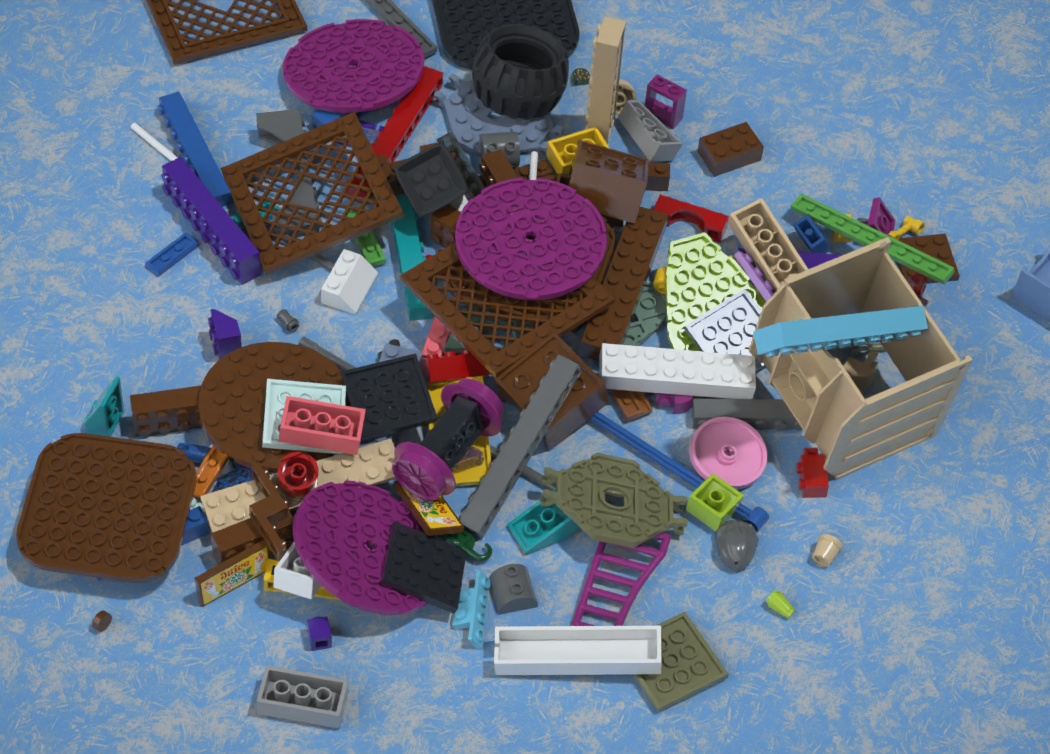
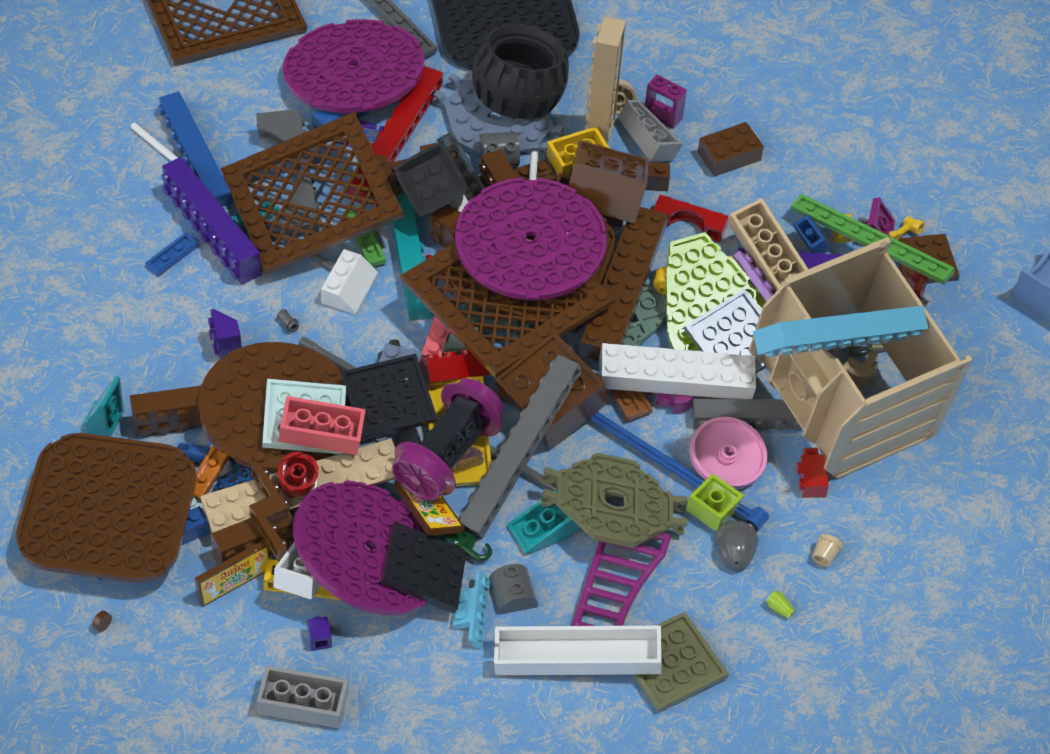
(580, 76): clear green tile -> none

